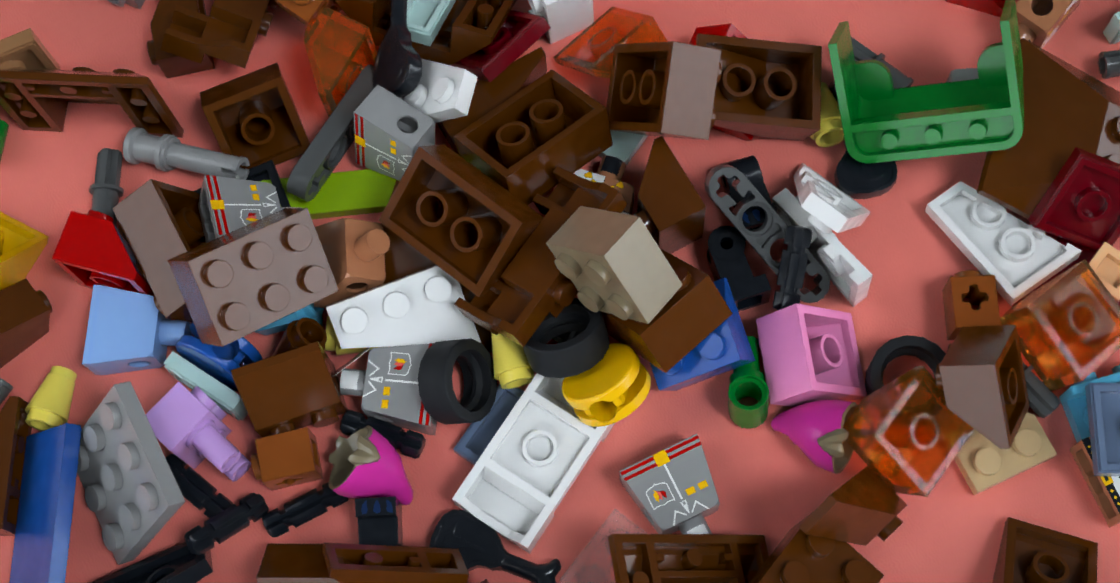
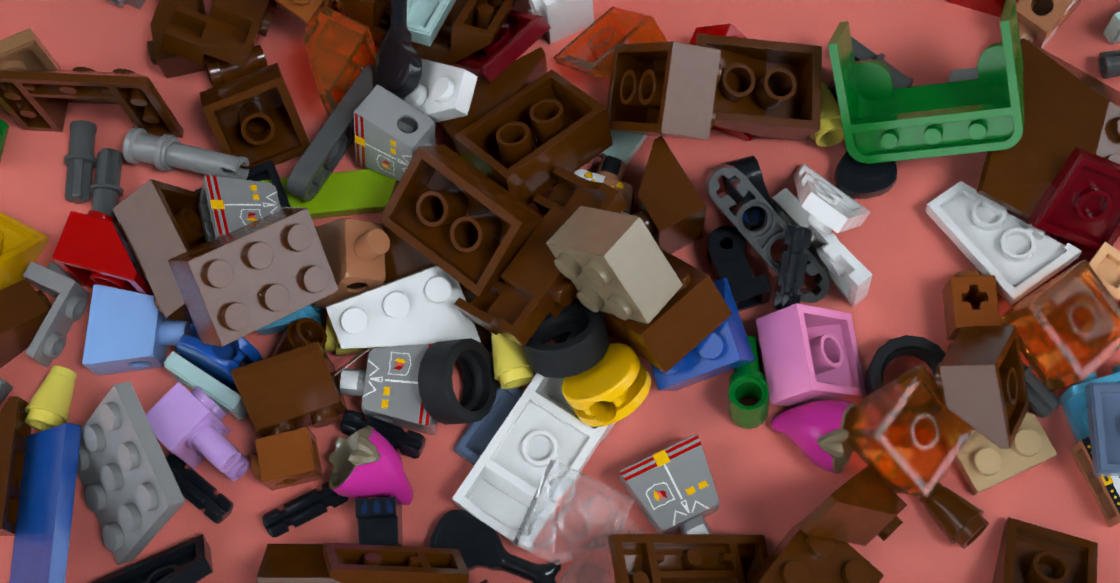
(66, 309): none -> light grey bracket
(80, 161): none -> dark grey axle
(222, 71): none -> reddish brown cone
(226, 524): black axle -> none
(570, 515): none -> clear plate
(954, 515): none -> reddish brown cone

